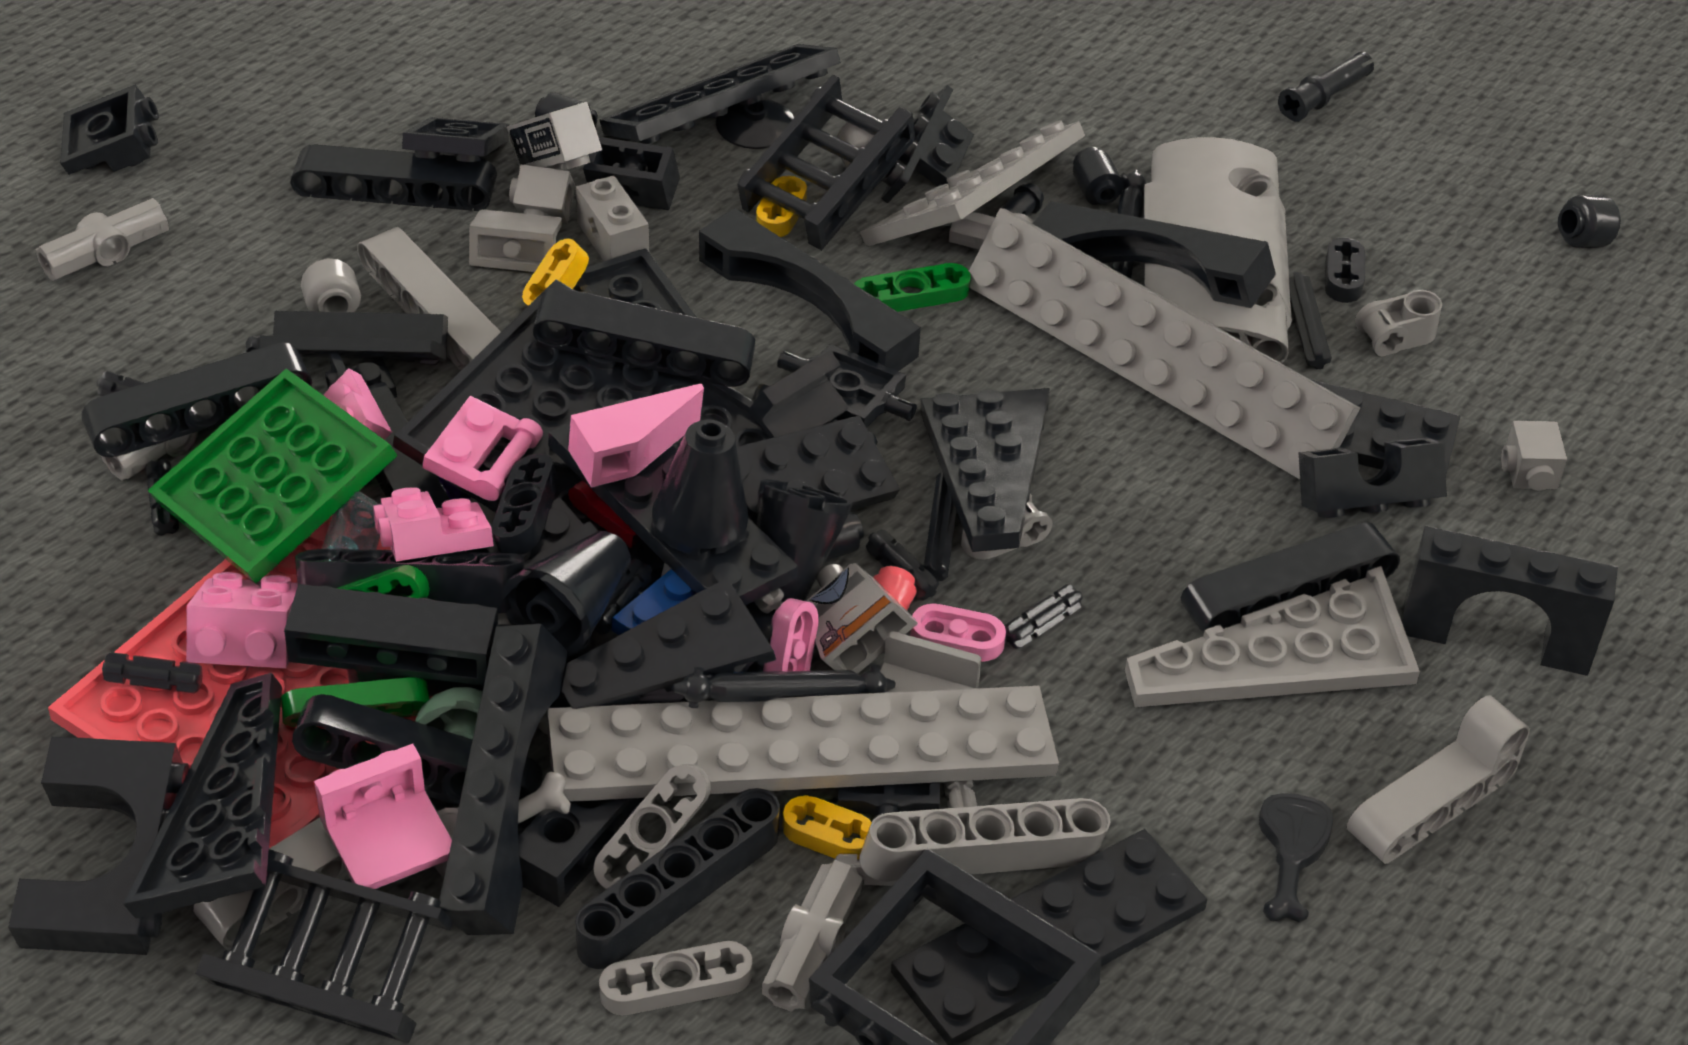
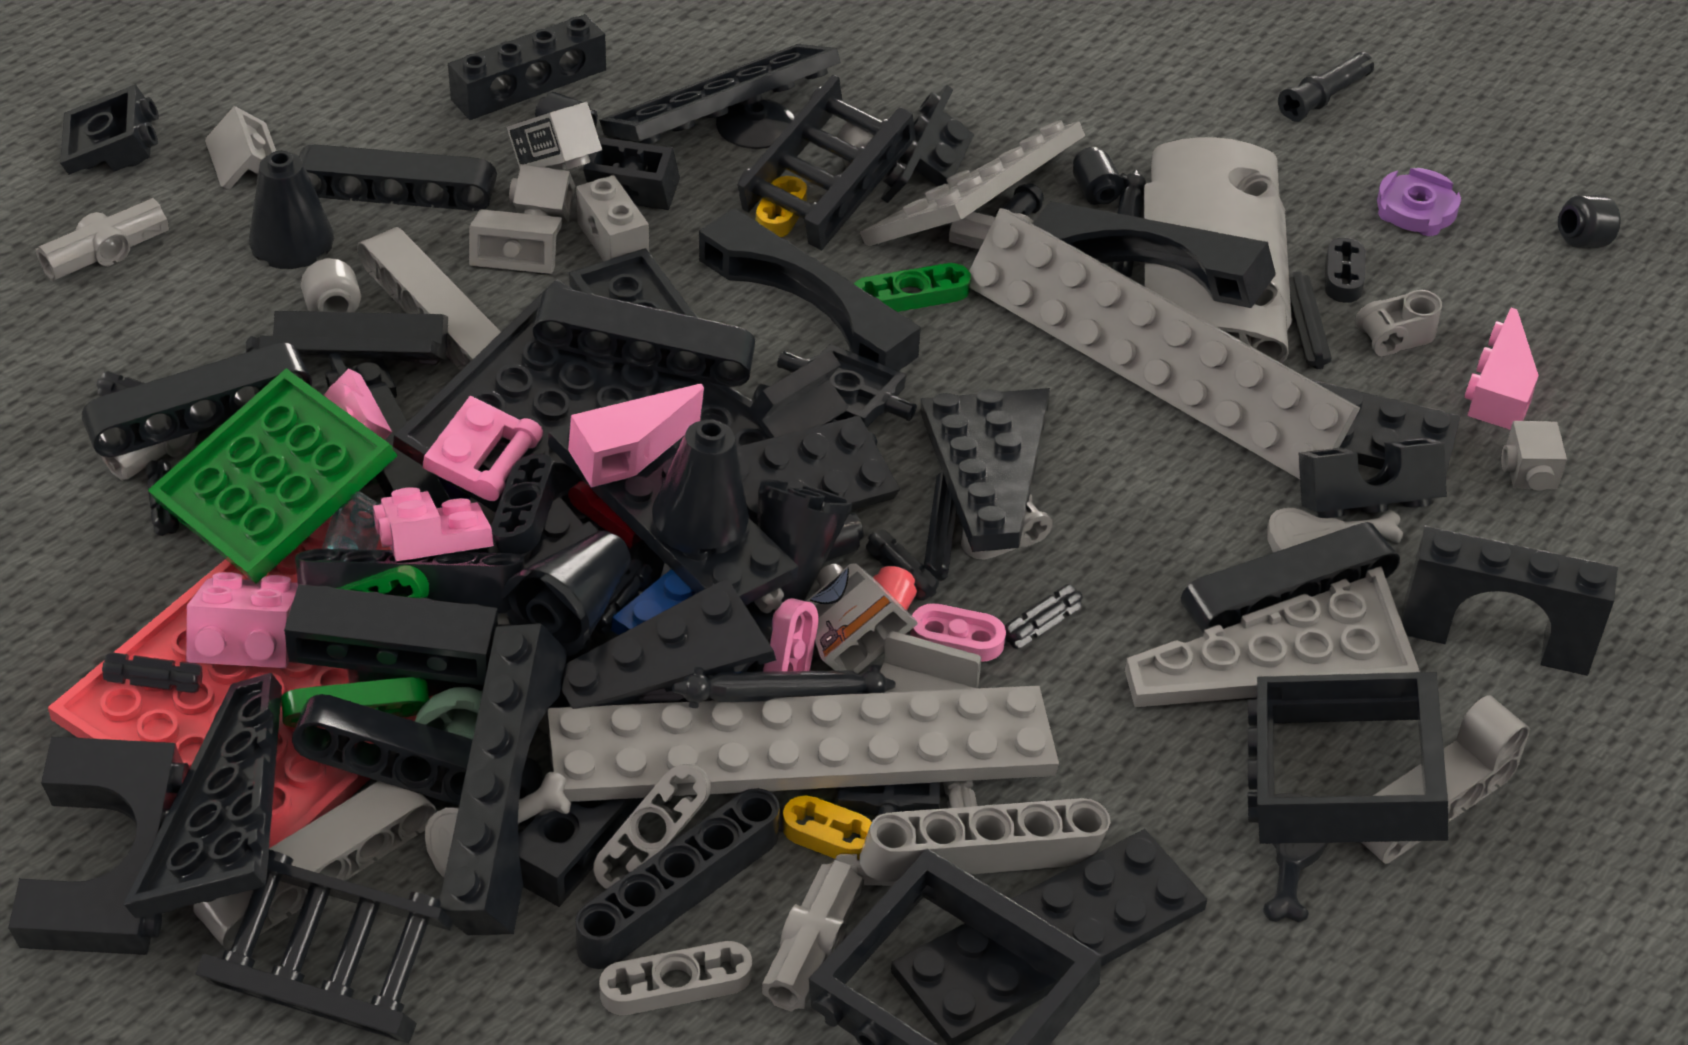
(238, 145): none -> light grey panel
(287, 216): none -> black cone
(382, 818): bright pink bracket -> none
(459, 137): black plate -> none
(527, 66): none -> black brick
(563, 262): yellow beam -> none
(1294, 526): none -> light grey piece
(1347, 817): none -> black window
(1400, 206): none -> medium lavender plate
(1506, 376): none -> bright pink slope

